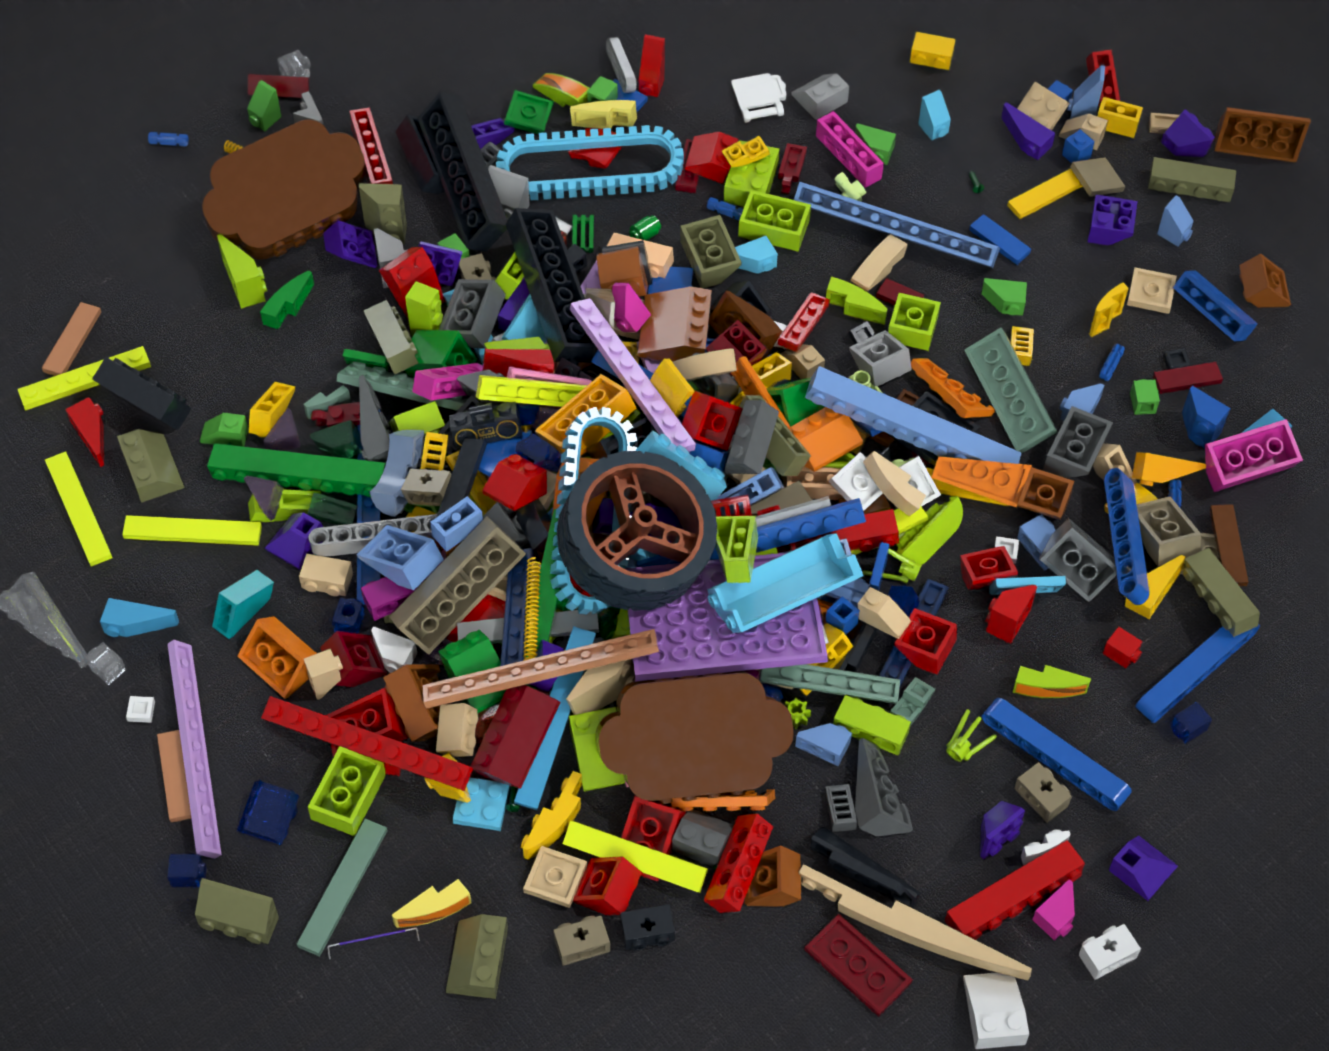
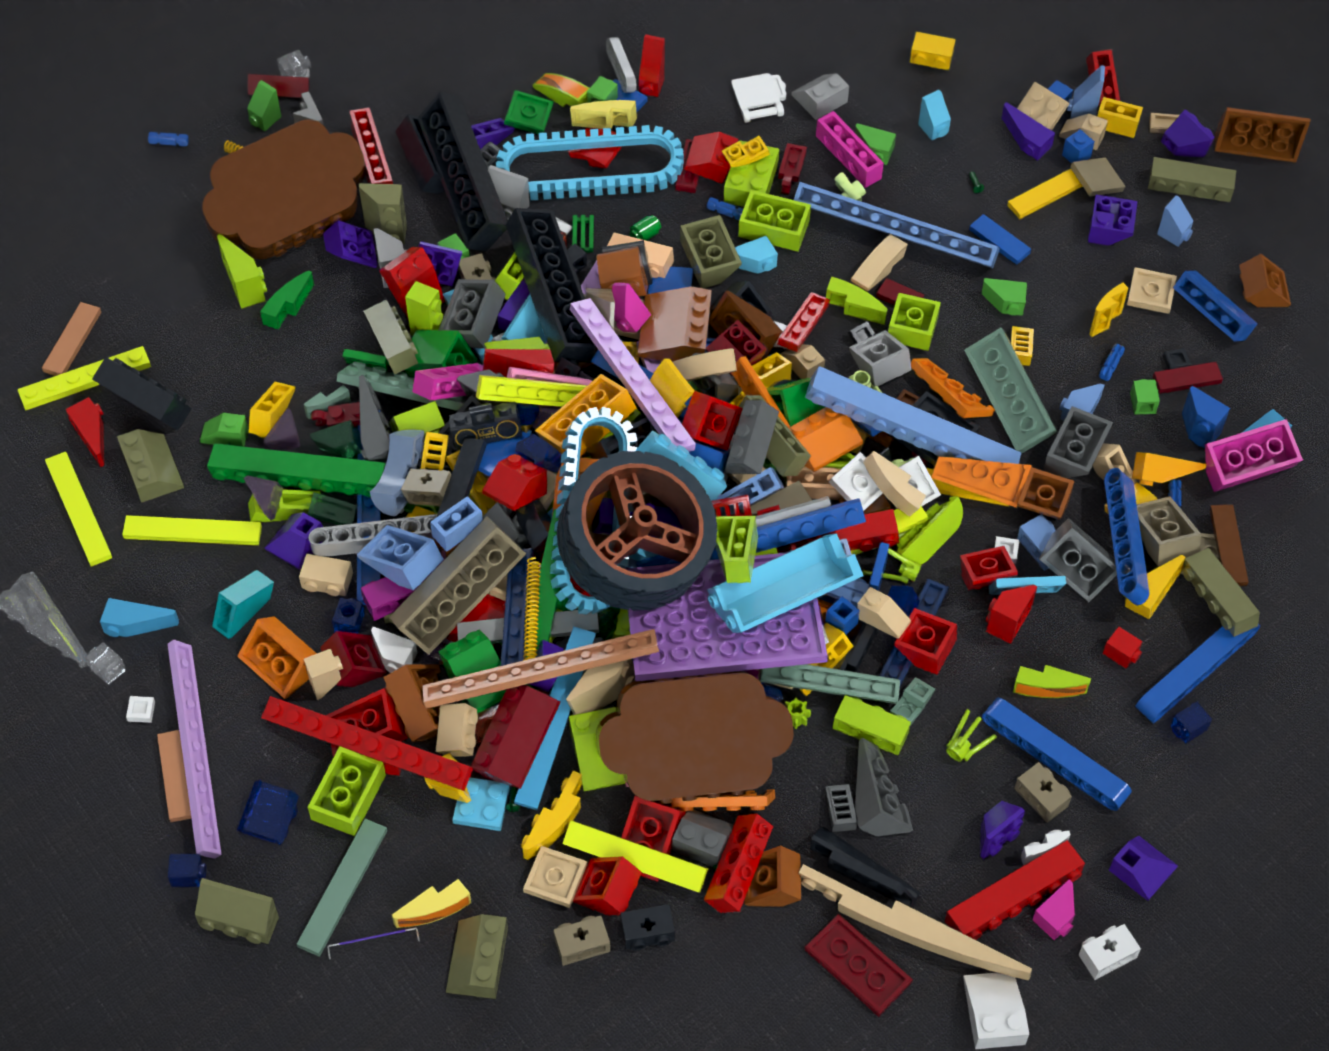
(825, 742): medium blue slope -> none

